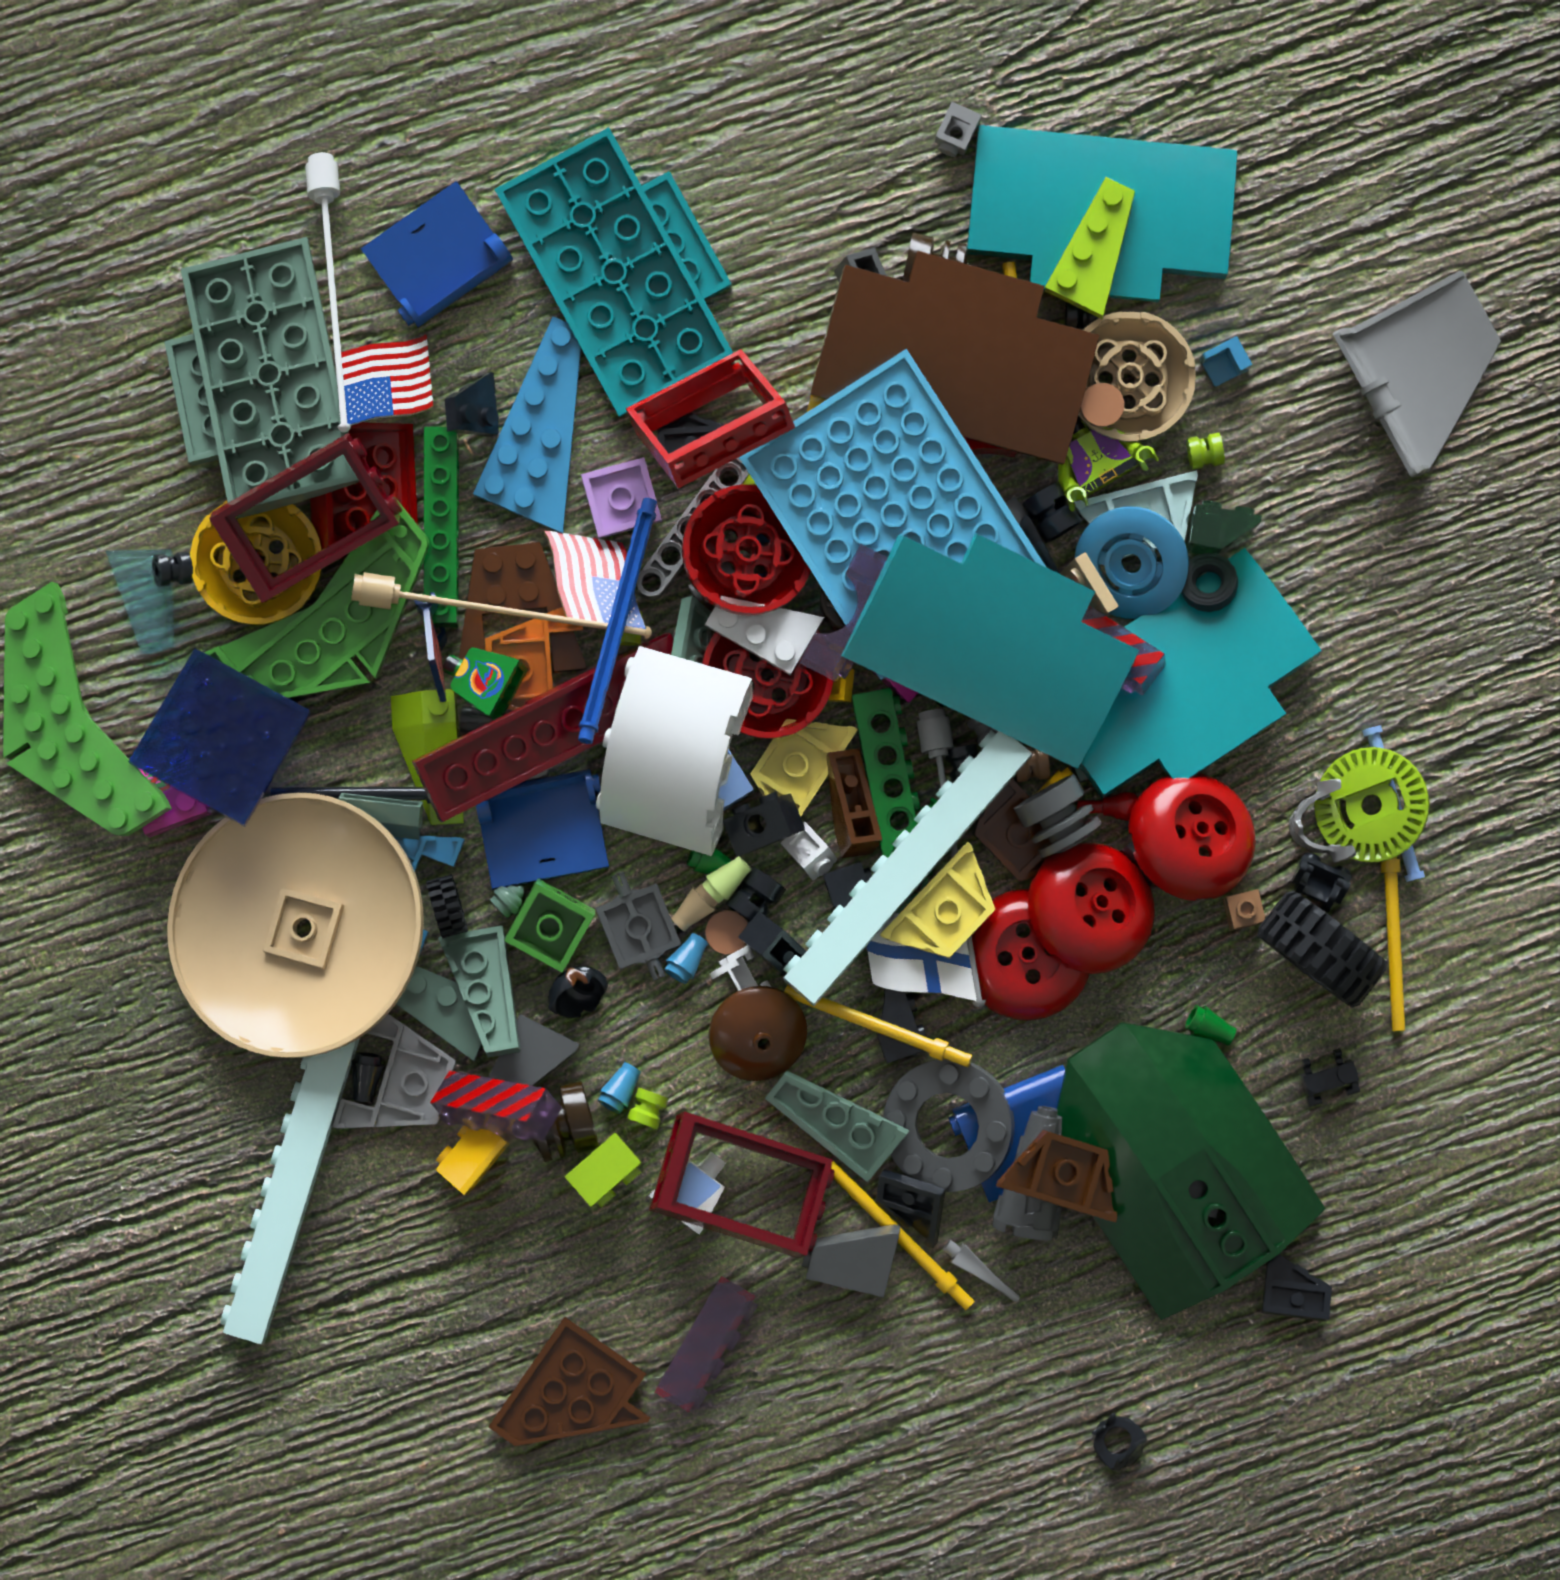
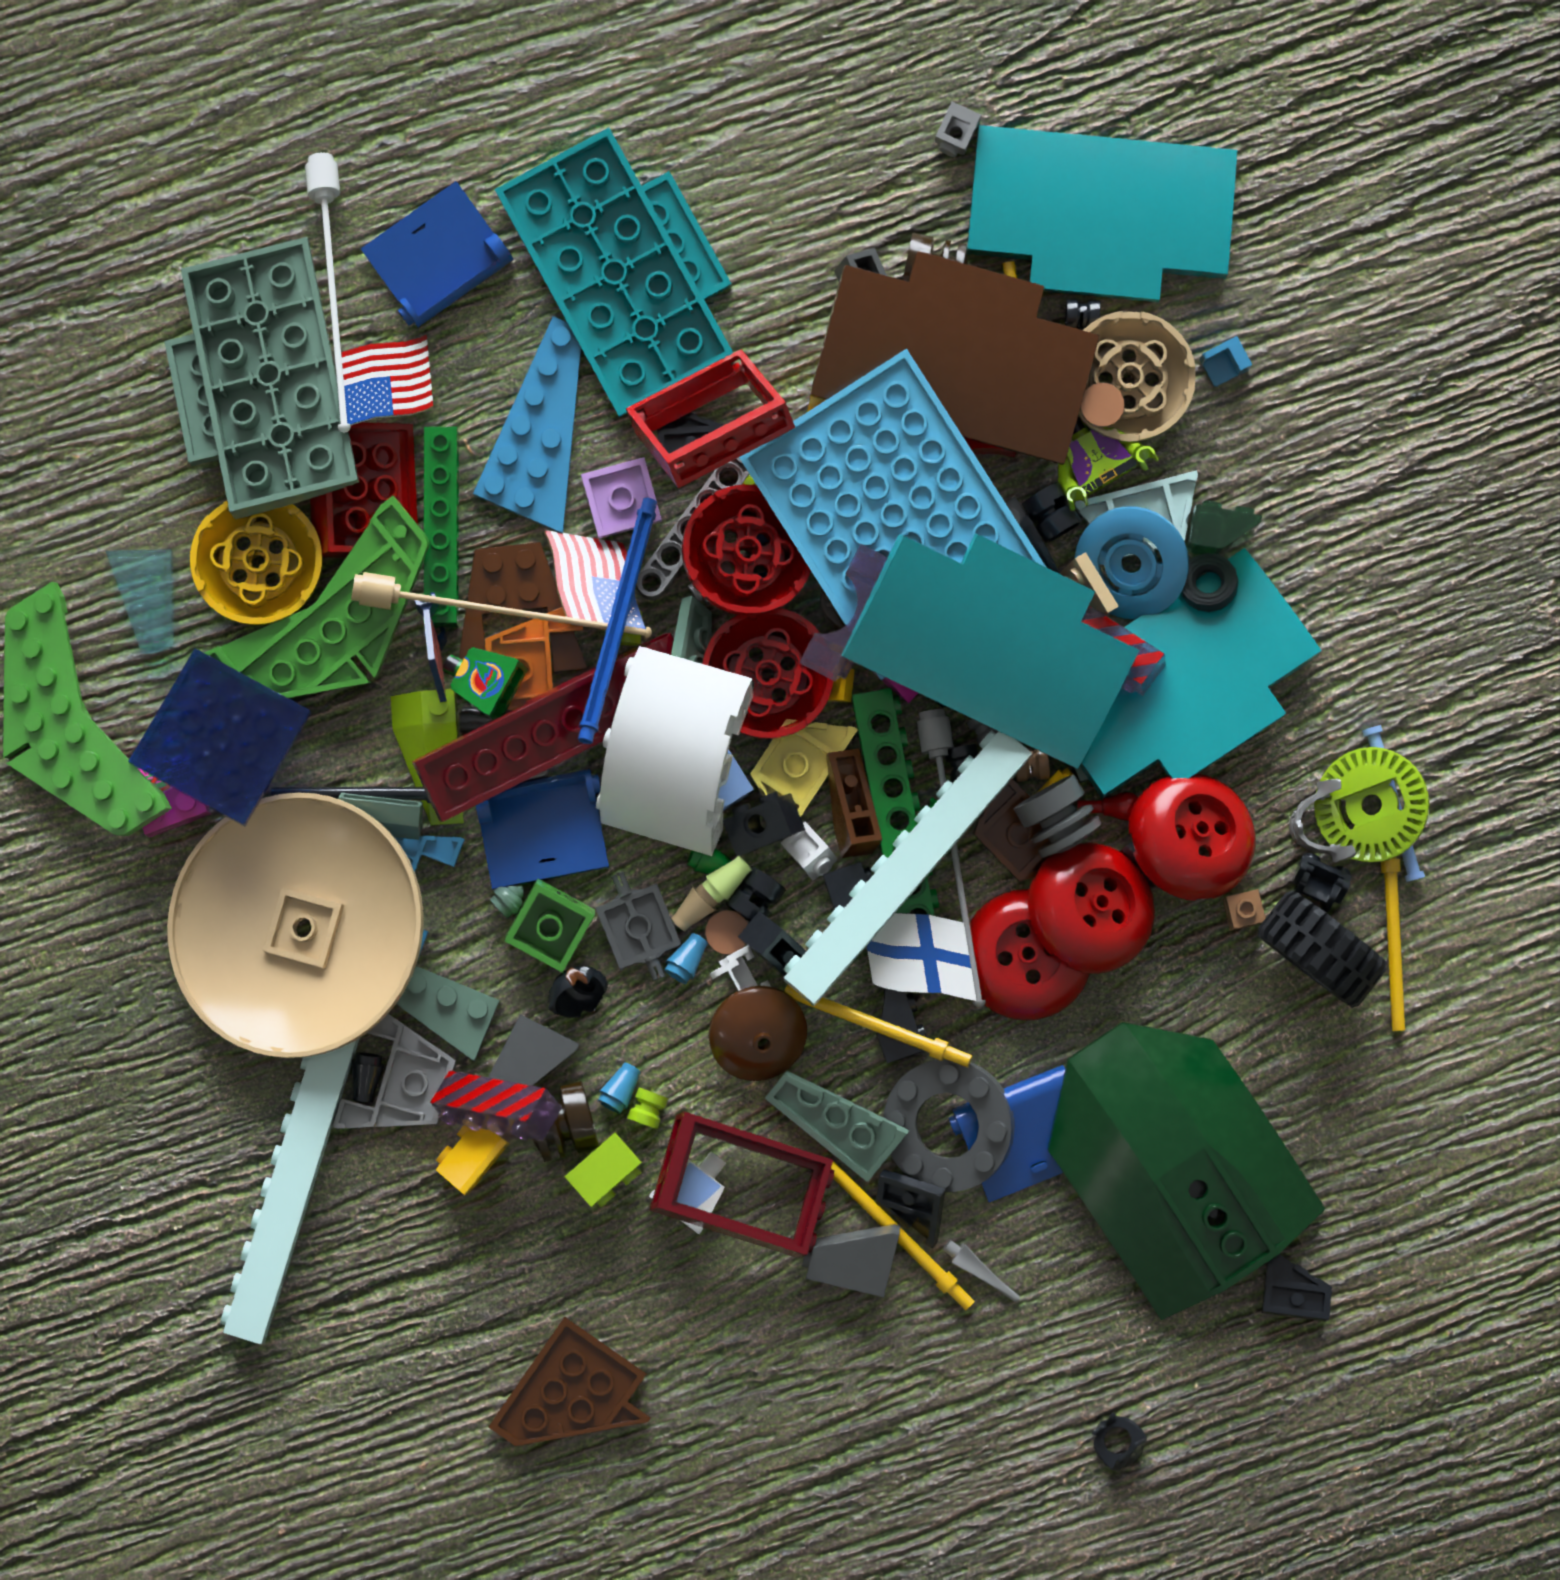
(172, 569): black wheel -> none
(246, 555): dark red door -> none
(447, 906): black tyre -> none
(473, 408): black wing -> none
(484, 979): sand green wing -> none
(705, 1344): clear purple brick -> none
(773, 636): white wing -> none
(945, 909): light yellow wing -> none
(1027, 1215): dark grey cone -> none
(1063, 1174): reddish brown wing -> none
(1091, 257): lime wing -> none
(1205, 451): lime wheel -> none
(1208, 1024): green cone -> none
(1329, 1078): black piece -> none
(1422, 365): light grey panel -> none

